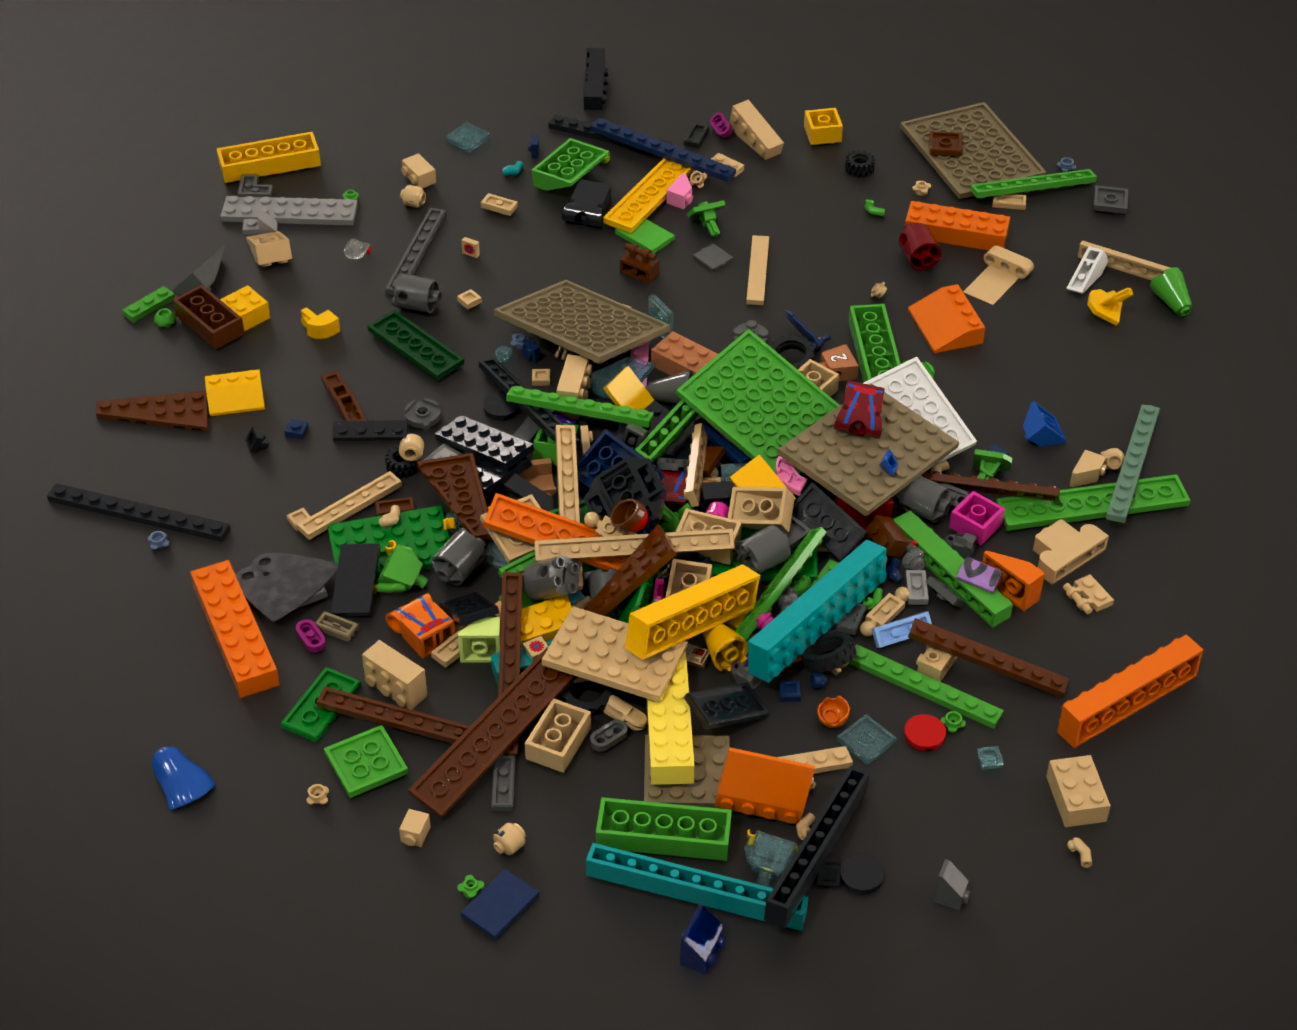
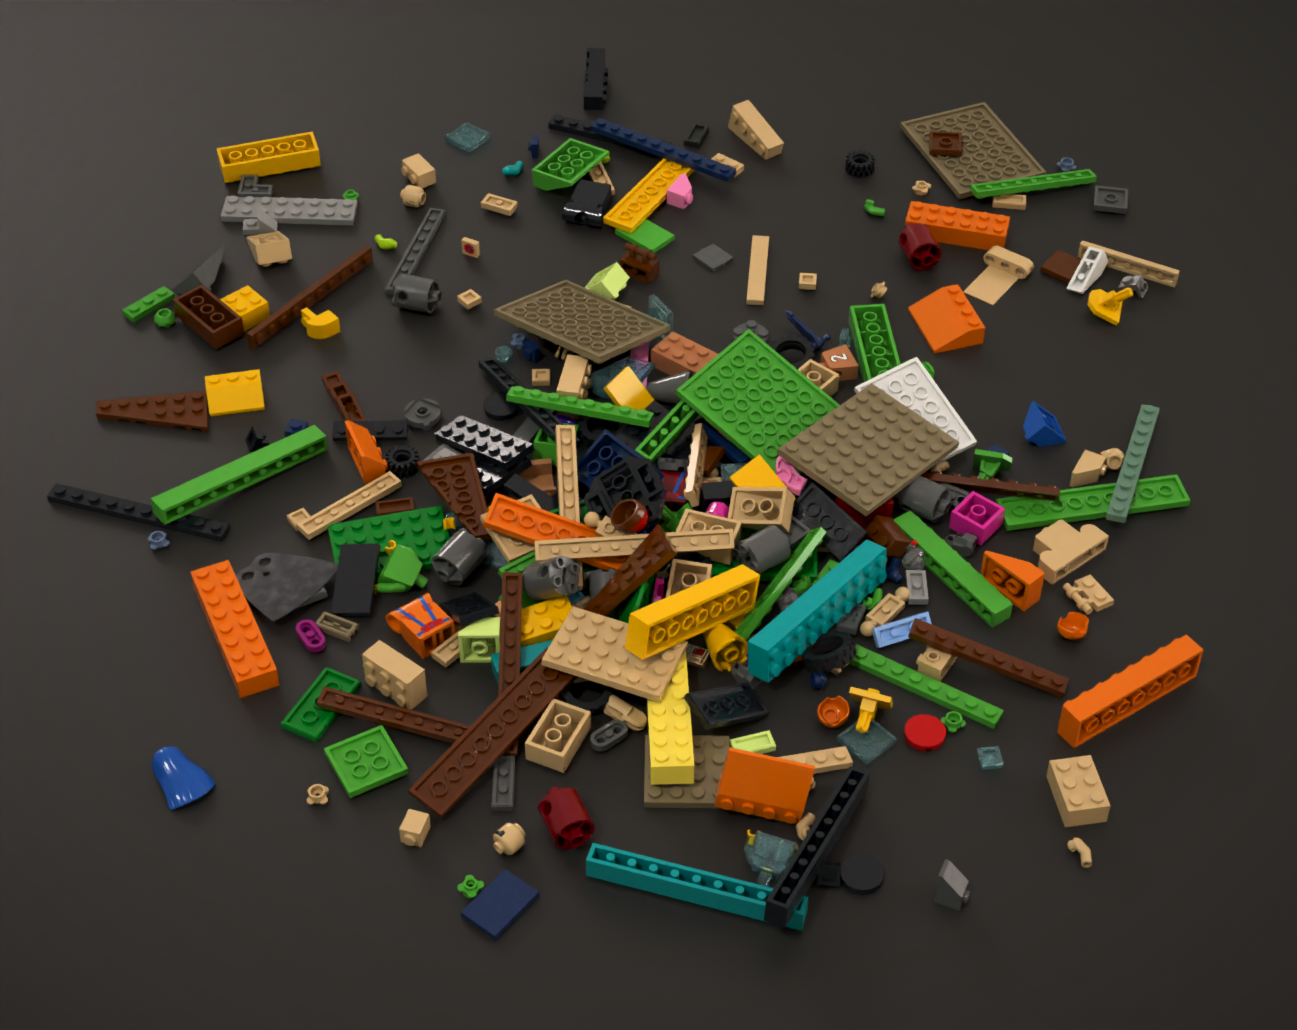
(238, 474): none -> bright green brick
(309, 297): none -> reddish brown plate
(356, 249): clear animal -> none
(364, 452): none -> orange slope
(385, 244): none -> lime arm
(391, 518): tan arm -> none
(411, 447): tan head -> none
(416, 345): dark green plate -> none
(535, 647): tan tile -> none
(566, 818): none -> dark red cylinder
(586, 438): tan plate -> none
(599, 174): none -> tan plate
(609, 281): none -> yellowish green slope
(634, 435): dark grey slope -> none
(664, 828): bright green brick -> none
(694, 176): tan plate -> none
(701, 940): clear blue slope -> none
(707, 215): bright green piece -> none
(721, 125): magenta plate -> none
(757, 743): none -> yellowish green tile
(764, 619): dark pink plate -> none
(789, 691): dark blue tile -> none
(807, 281): none -> tan plate
(823, 126): yellow brick -> none
(845, 338): none -> clear light blue plate
(861, 410): dark red piece -> none
(870, 701): none -> yellow piece
(889, 463): blue slope -> none
(945, 592): dark grey plate -> none
(980, 575): medium lavender slope -> none
(1061, 266): none -> reddish brown tile
(1073, 626): none -> orange hair
(1136, 283): none -> flat silver bracket
(1172, 291): bright green cone -> none

